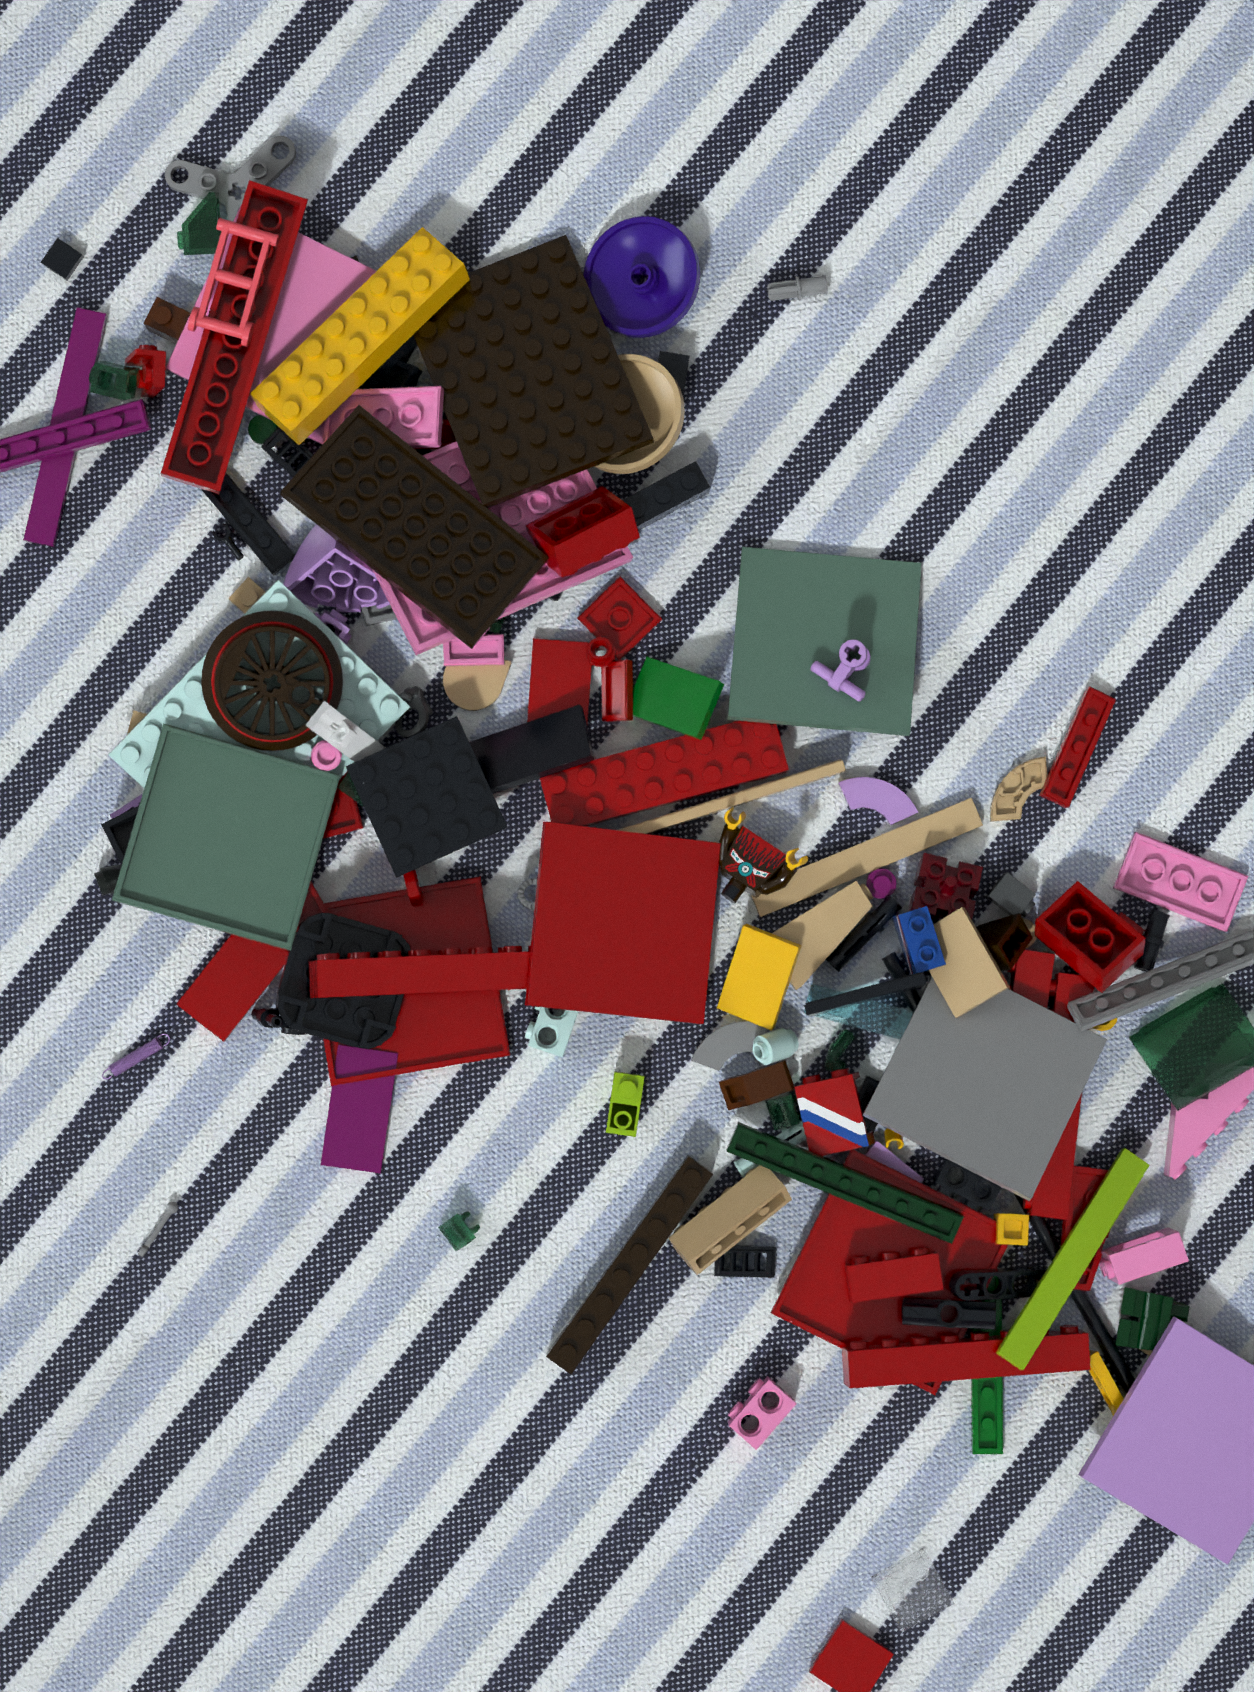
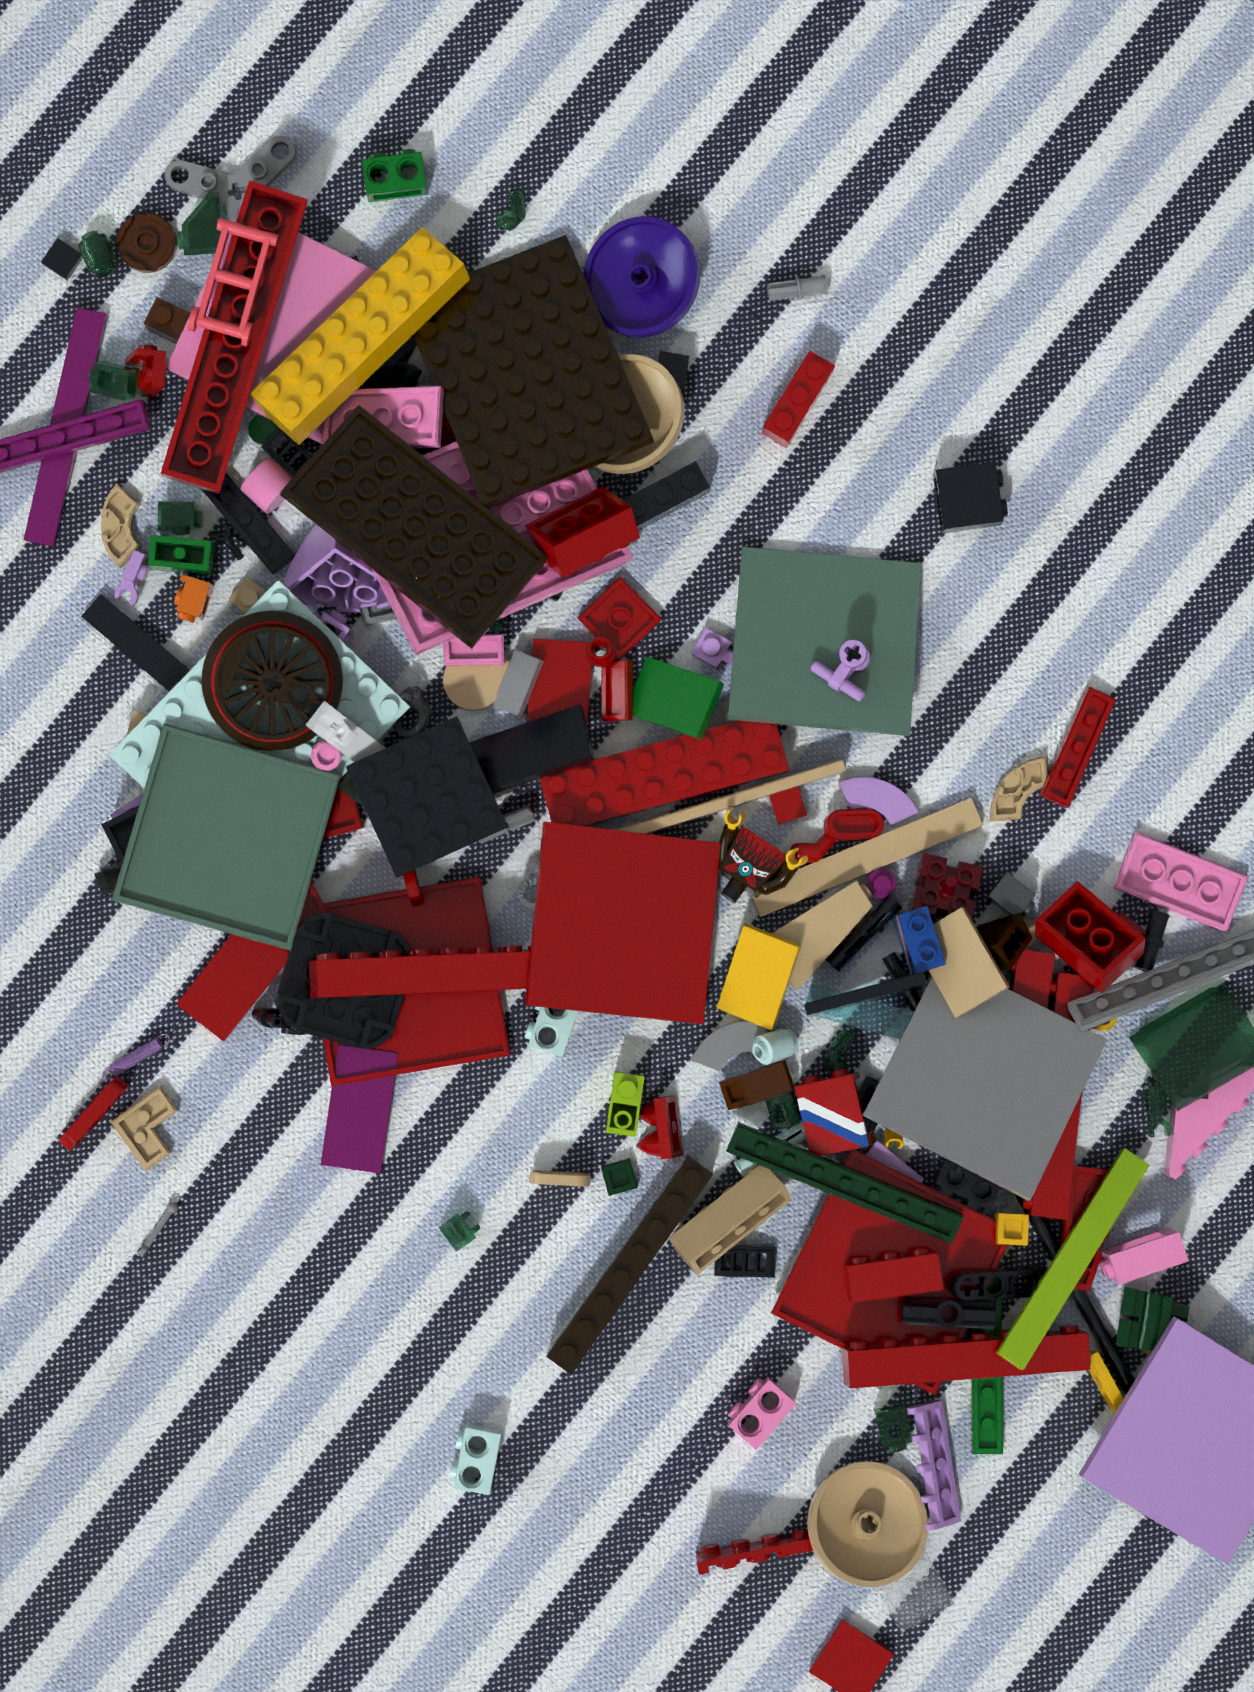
(93, 1113): none -> red beam
(97, 254): none -> clear green brick
(117, 525): none -> tan tile
(135, 642): none -> black tile
(136, 570): none -> lavender plate
(138, 1125): none -> tan tile
(146, 242): none -> reddish brown tile
(178, 517): none -> clear green brick
(181, 555): none -> green brick
(193, 599): none -> orange brick
(265, 485): none -> bright pink piece
(395, 184): none -> green brick
(483, 1460): none -> light aqua brick
(514, 820): none -> light grey axle
(515, 214): none -> clear green arm
(518, 683): none -> light grey tile
(559, 1178): none -> tan tile
(619, 1176): none -> dark green tile
(667, 1139): none -> red tile
(713, 649): none -> lavender plate
(753, 1552): none -> red wing
(787, 805): none -> red tile
(798, 399): none -> red brick
(814, 851): none -> red arm
(853, 824): none -> red tile
(867, 1524): none -> tan dish
(887, 1417): none -> clear green brick
(936, 1464): none -> lavender hinge
(969, 497): none -> black brick
(1155, 1101): none -> clear green plate

